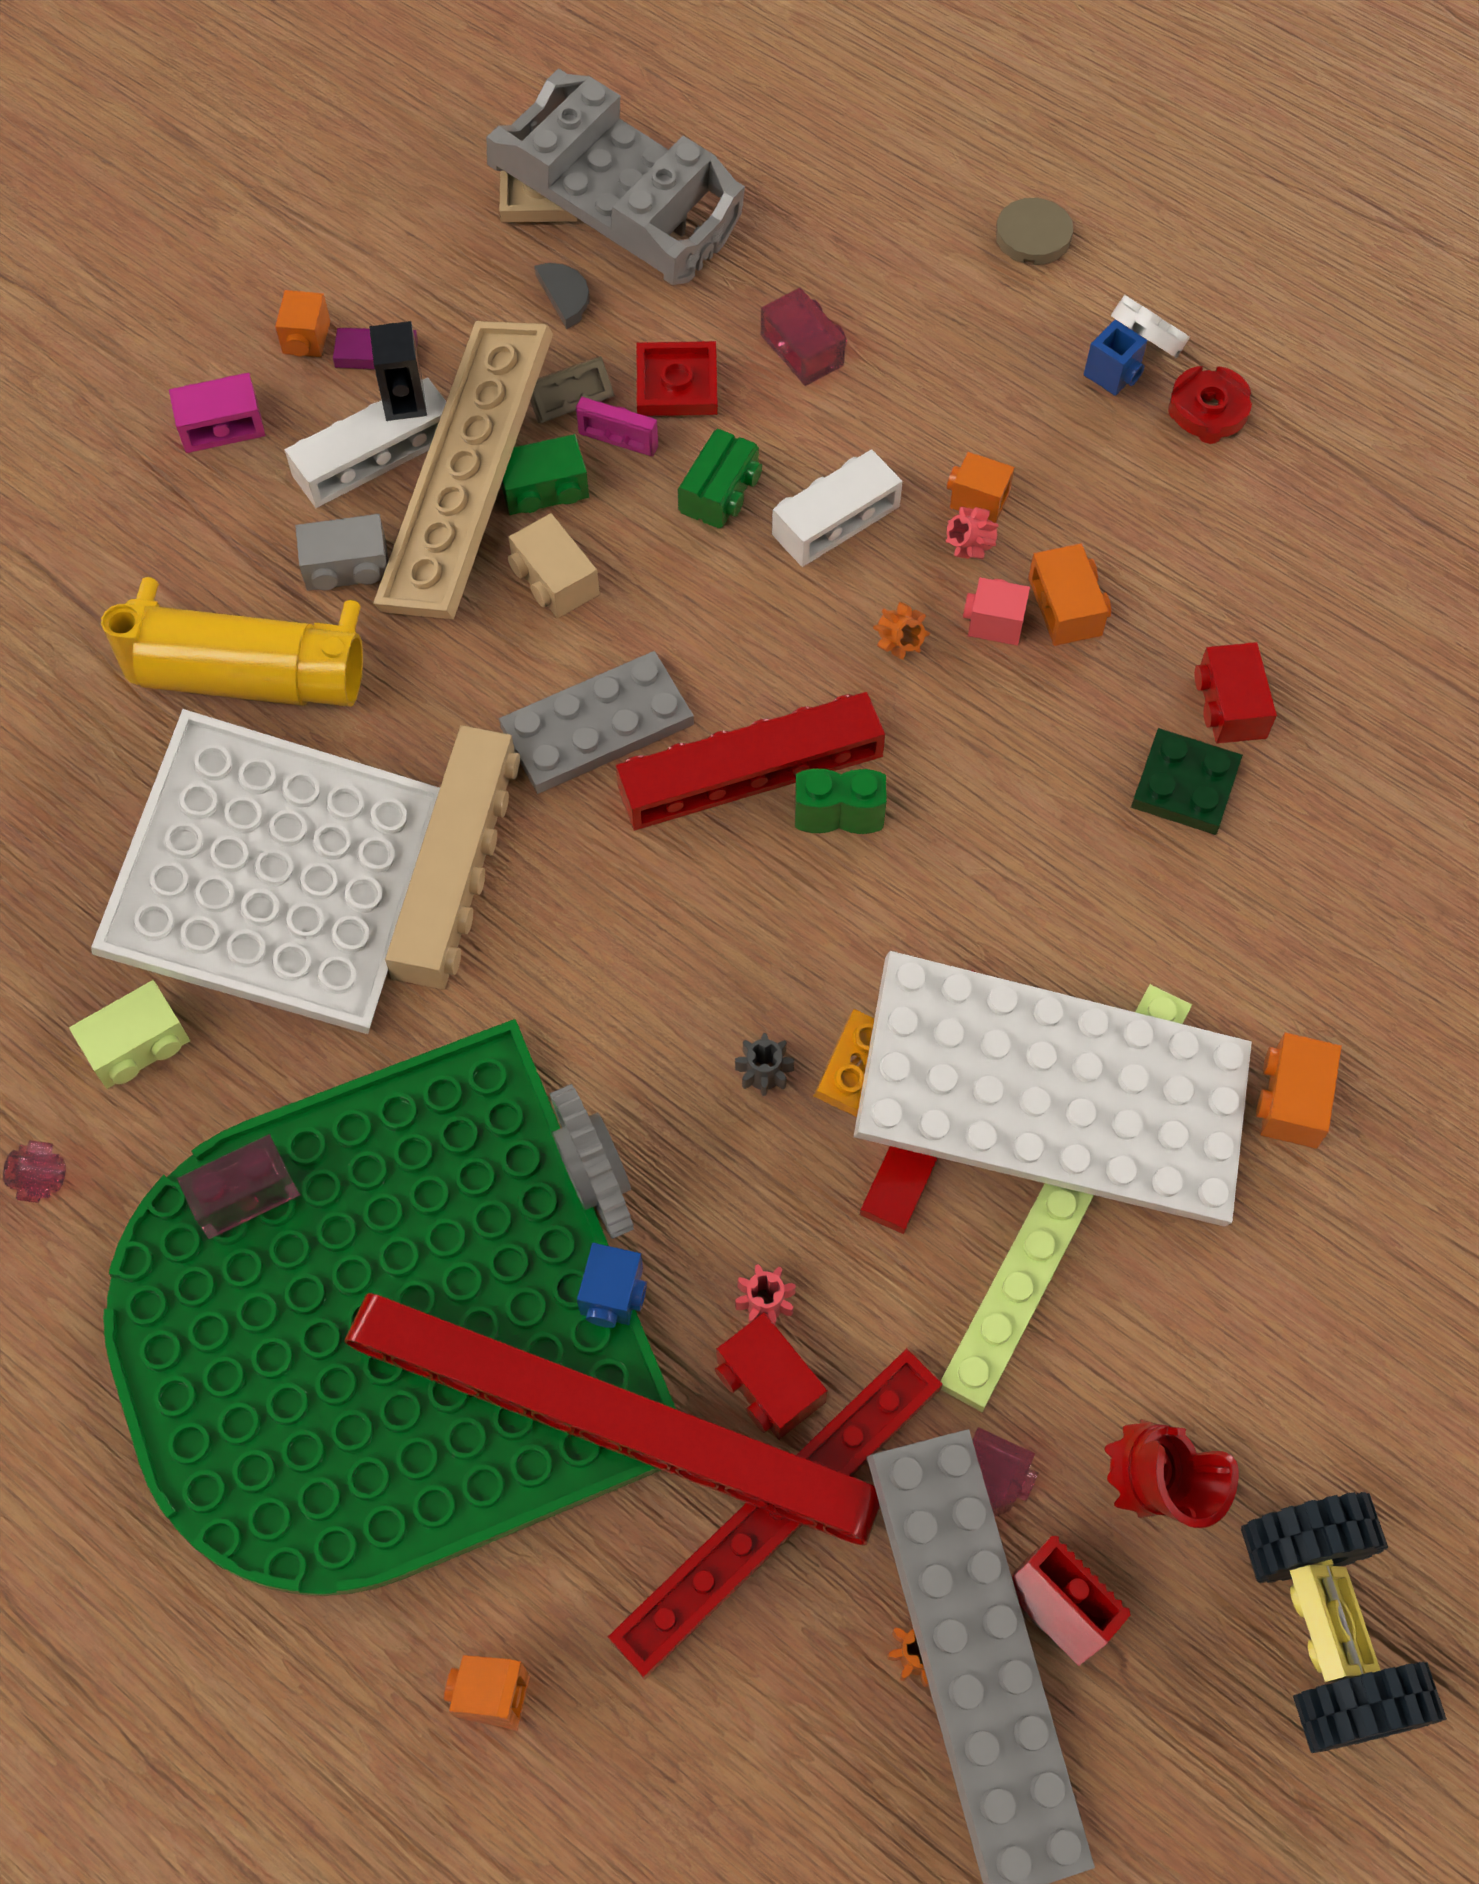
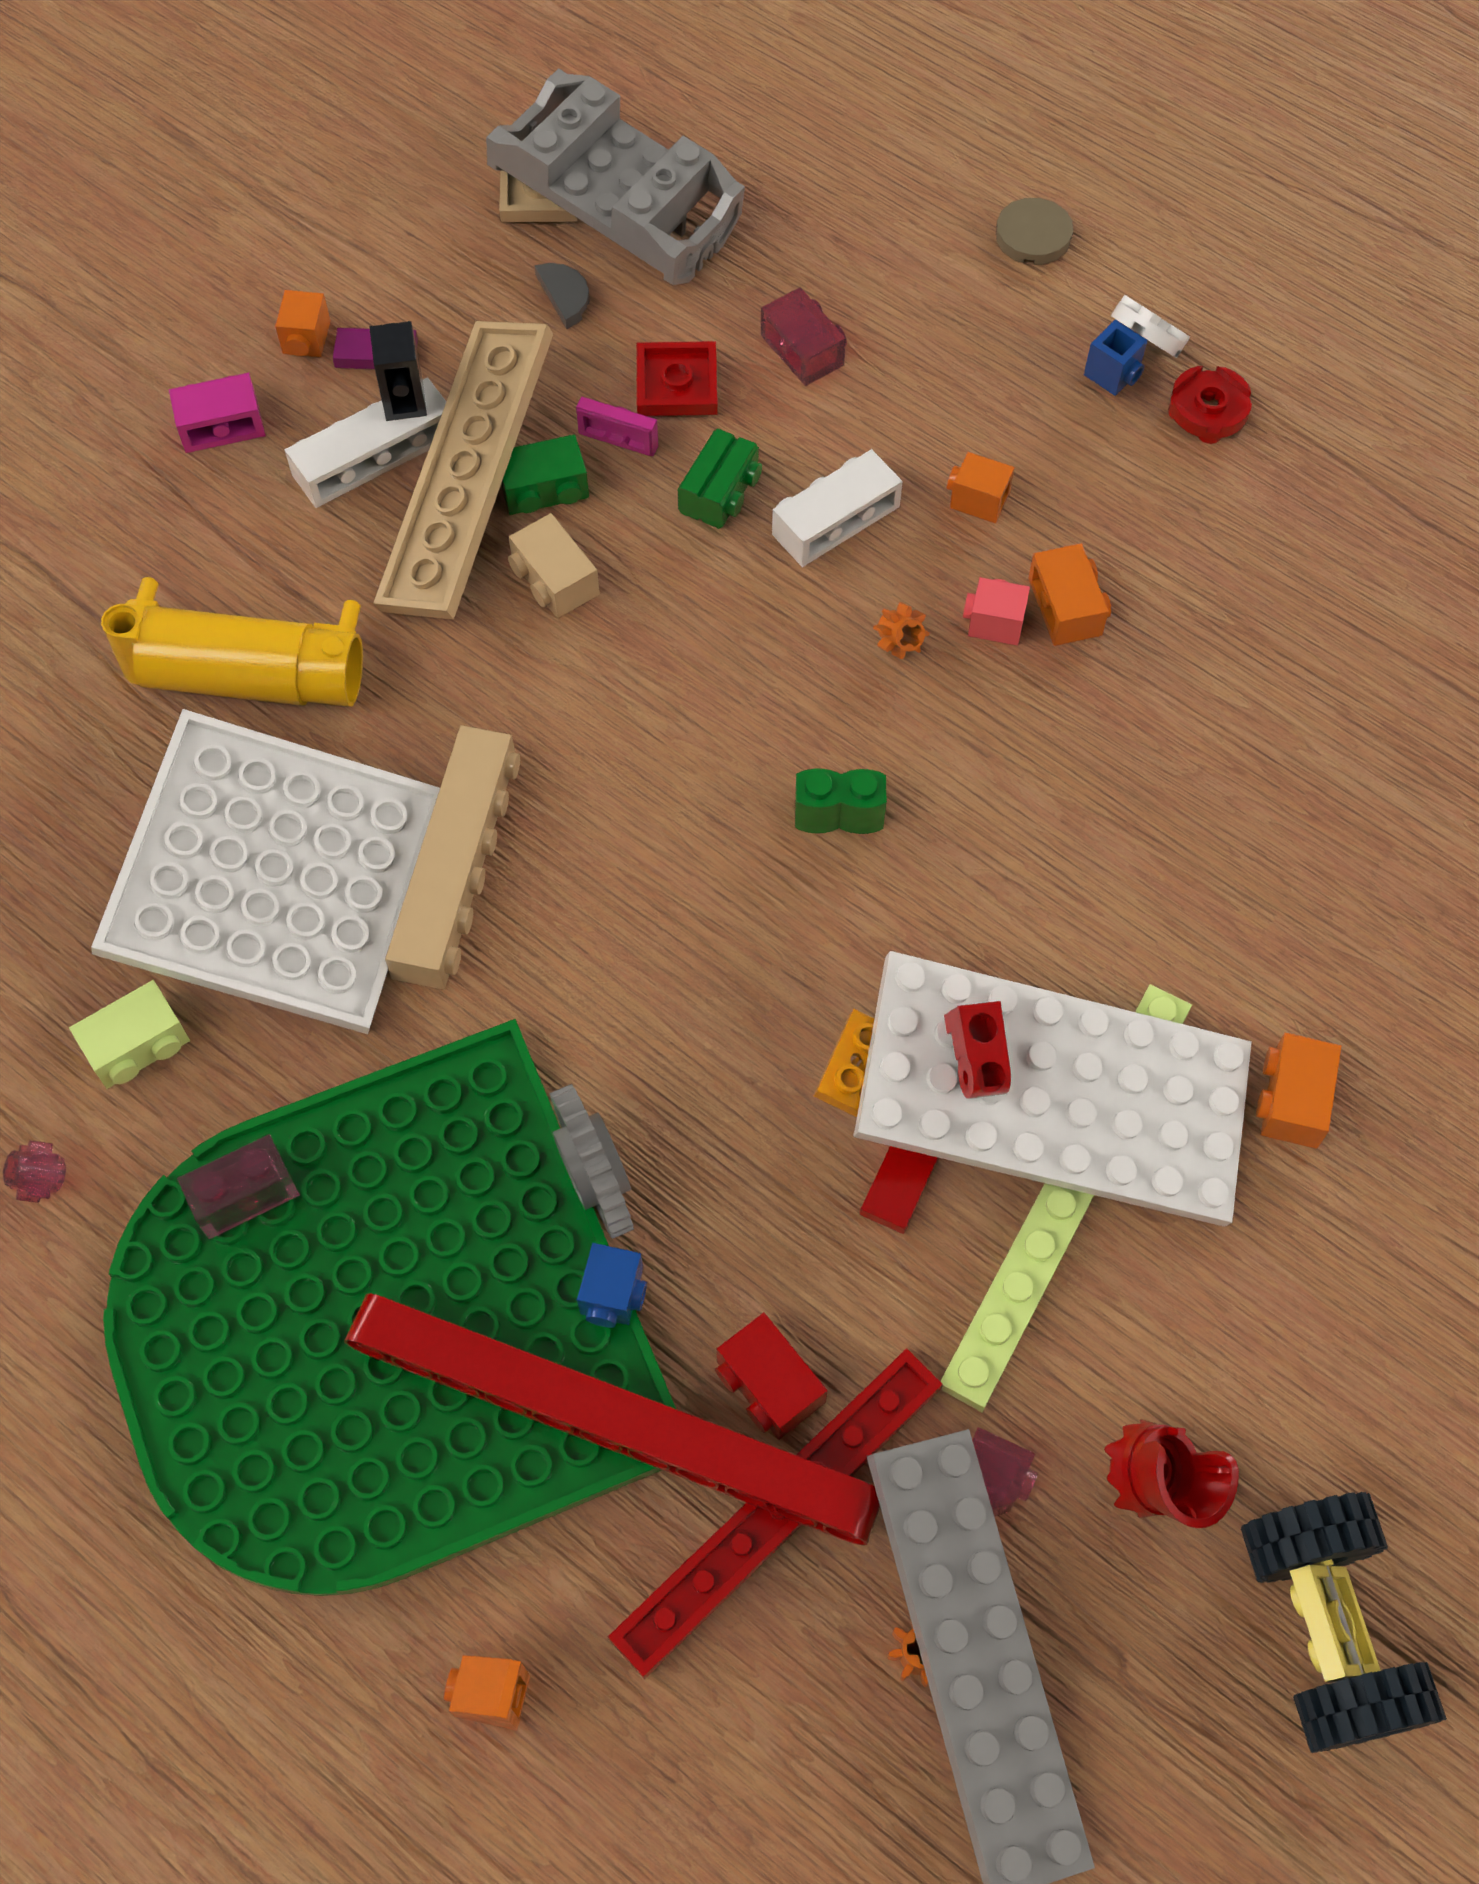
(342, 552): light grey brick -> none
(562, 390): dark tan plate -> none
(596, 721): light grey plate -> none
(749, 760): red brick -> none
(764, 1076): dark grey gear -> none
(774, 1287): coral gear -> none
(971, 533): coral gear -> none
(980, 1049): none -> red leg
(1068, 1600): red brick -> none
(1187, 781): dark green plate -> none
(1235, 693): red brick -> none

